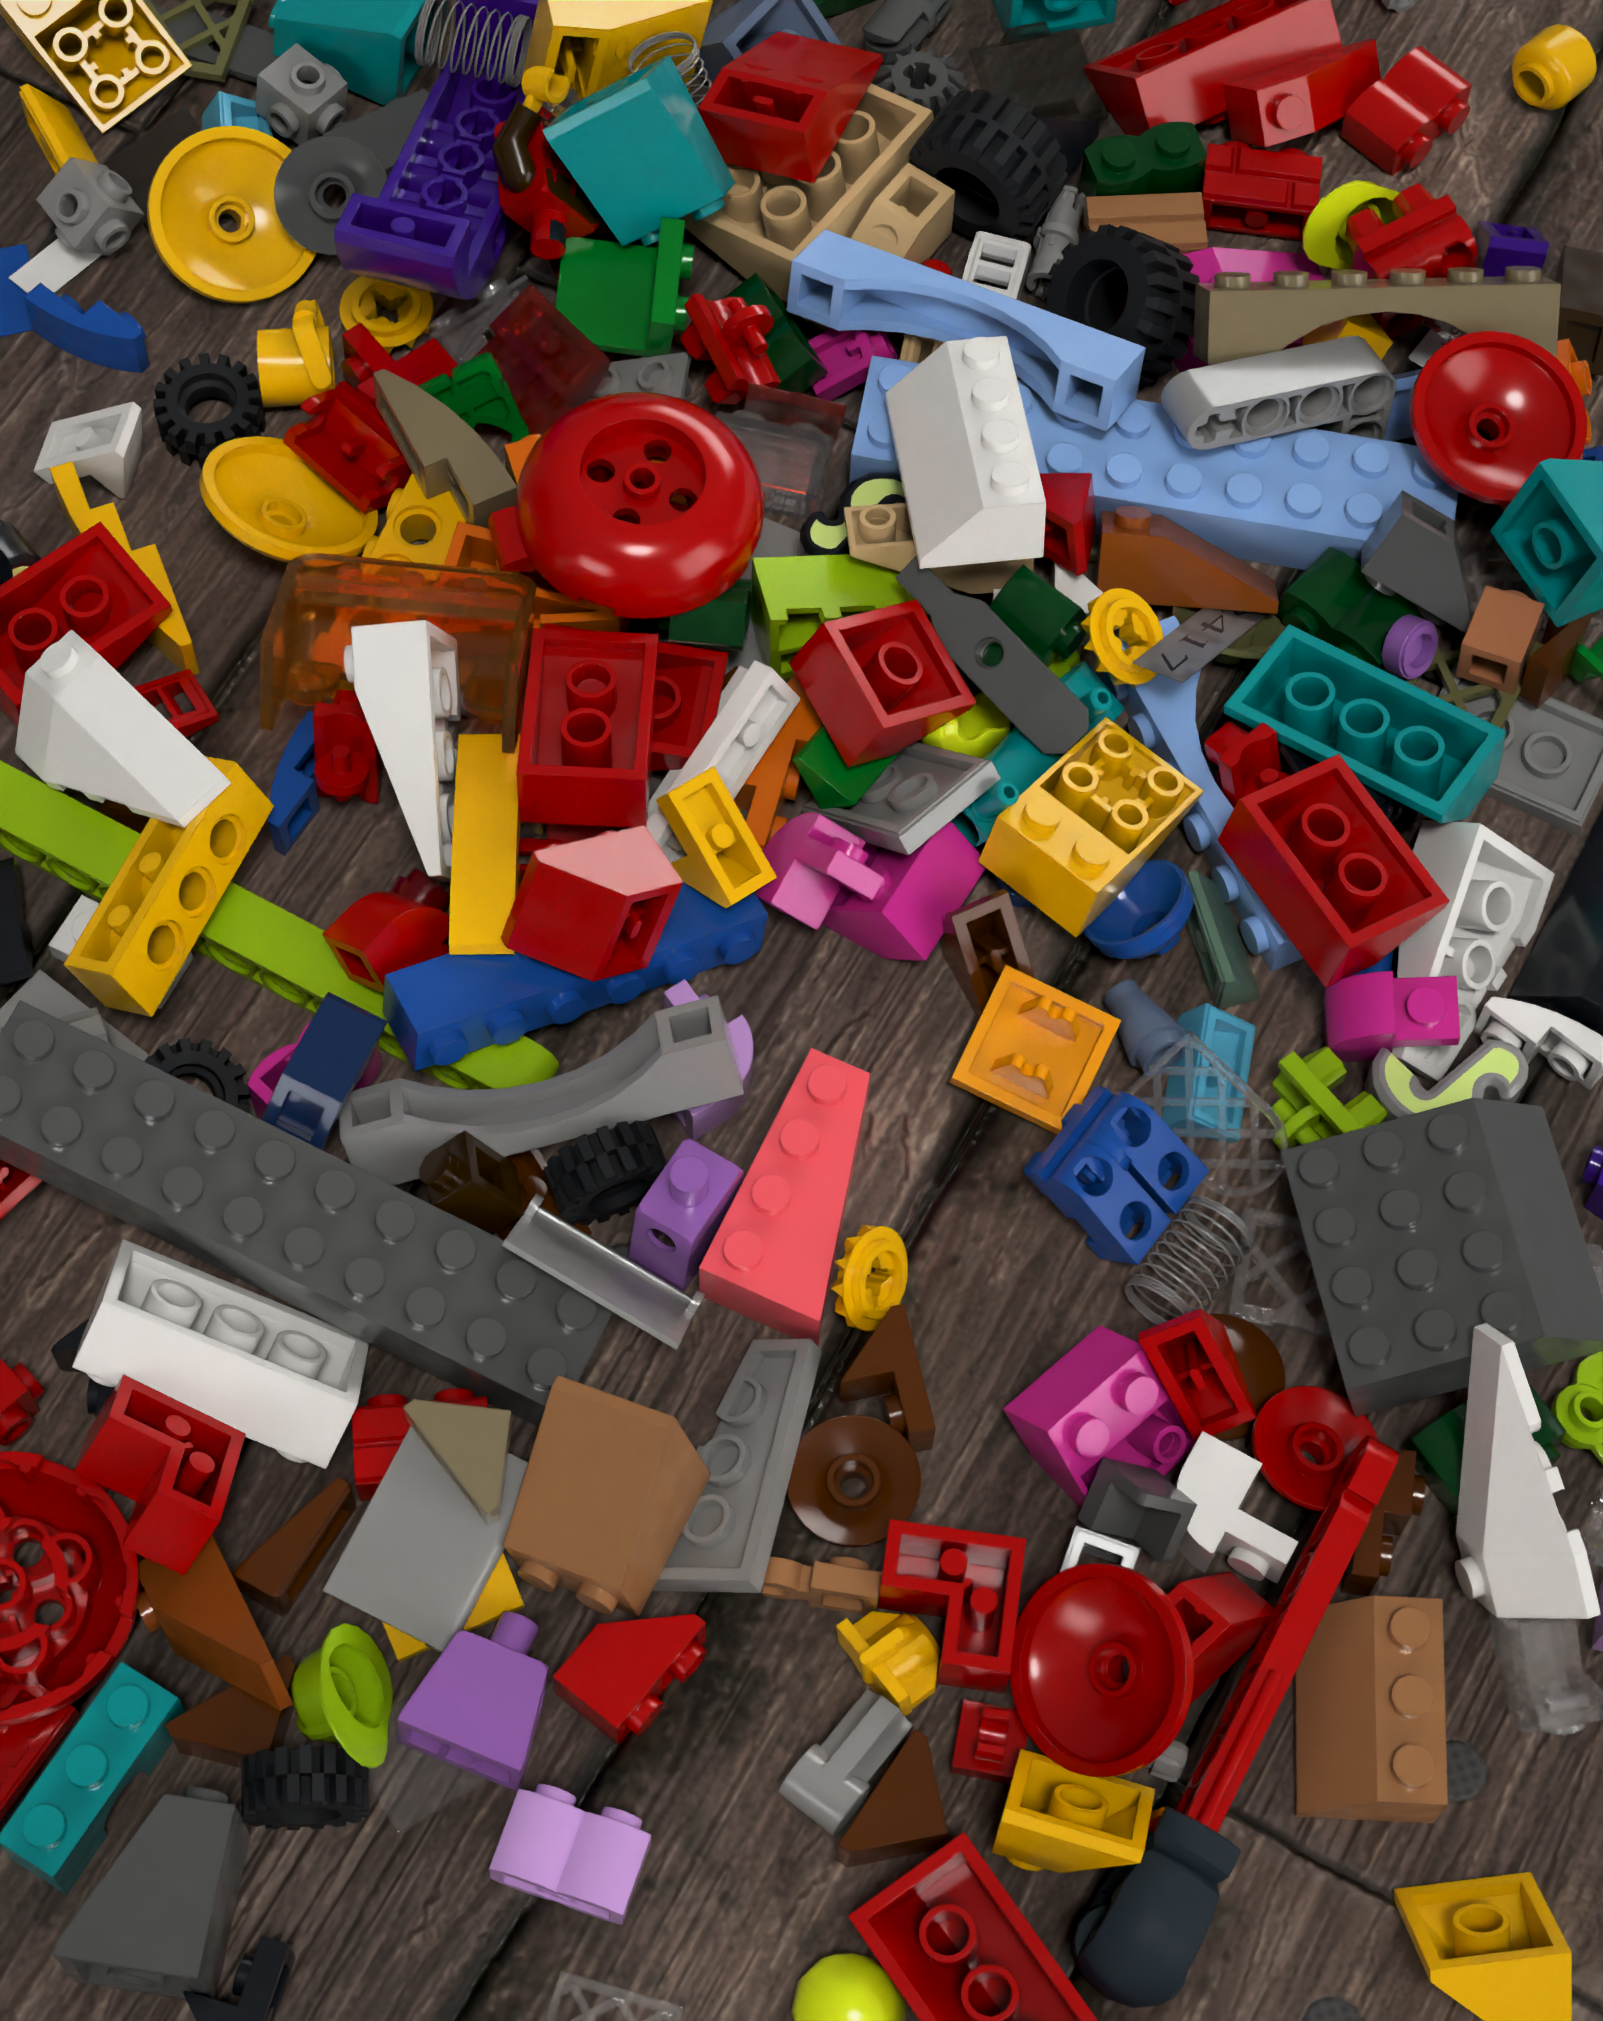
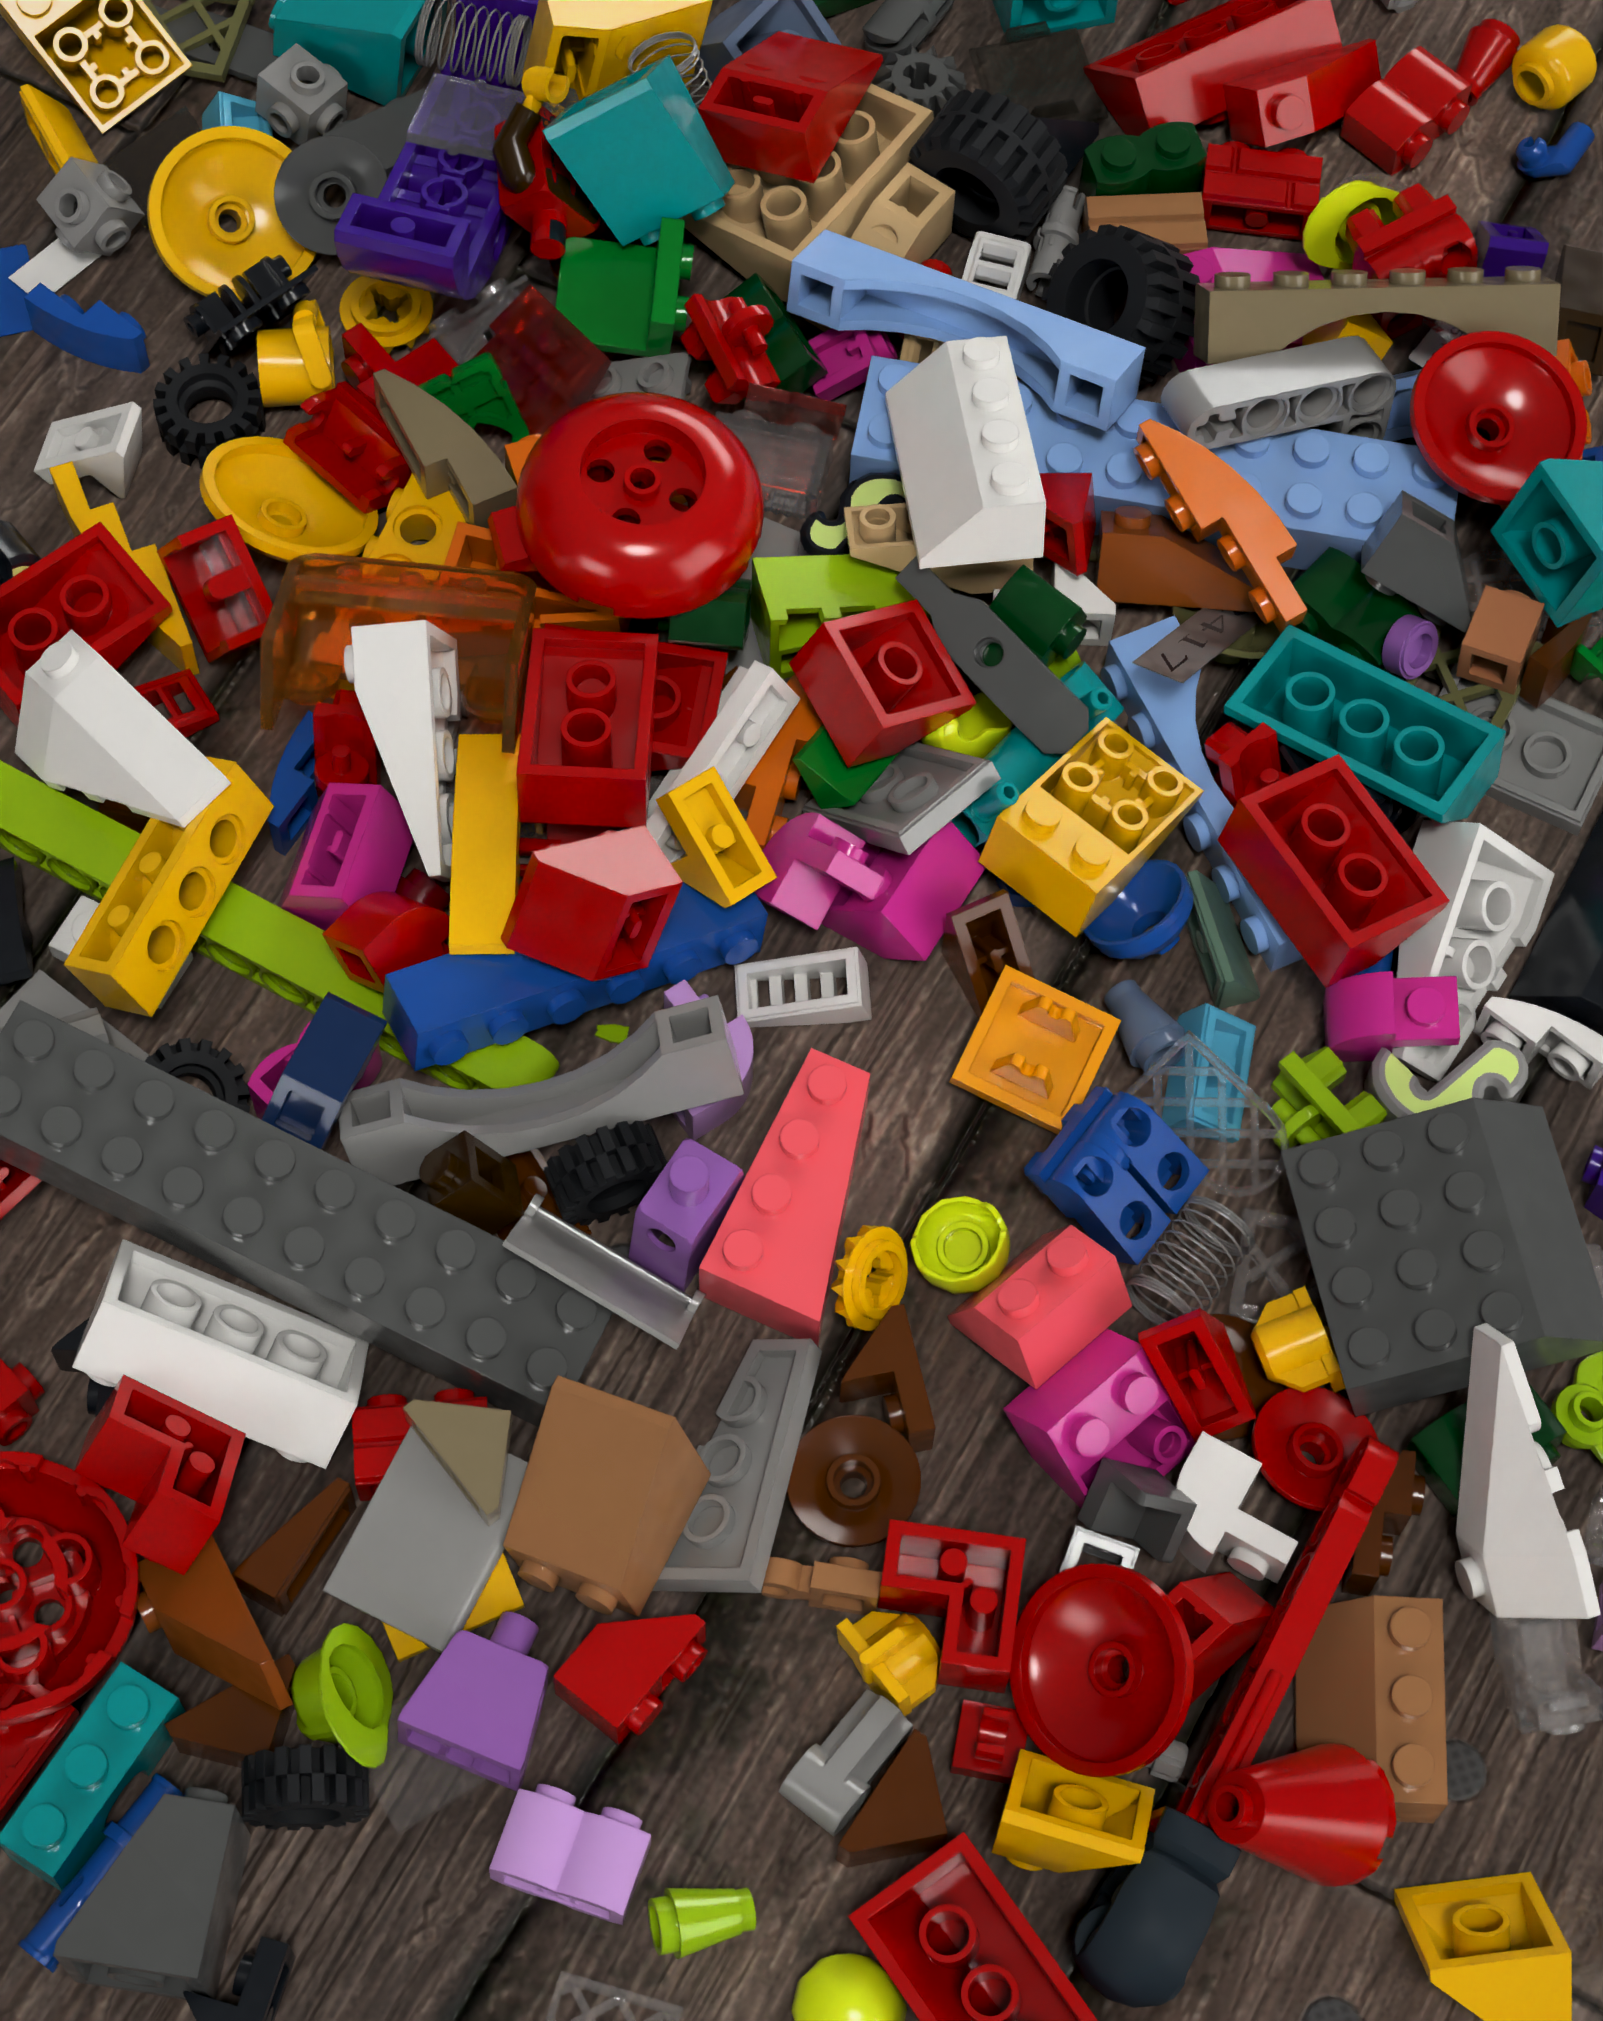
(43, 1936): none -> blue pin
(218, 587): none -> red window
(264, 293): none -> black hinge
(348, 850): none -> dark pink slope
(461, 115): none -> clear piece
(612, 1033): none -> lime piece
(698, 1918): none -> lime cone
(828, 1009): none -> white slope
(961, 1244): none -> neon yellow hair
(1046, 1305): none -> coral slope
(1136, 626): yellow gear -> none
(1214, 498): none -> orange slope
(1295, 1344): none -> yellow piece
(1308, 1813): none -> red cone
(1486, 55): none -> red cone
(1541, 160): none -> blue arm

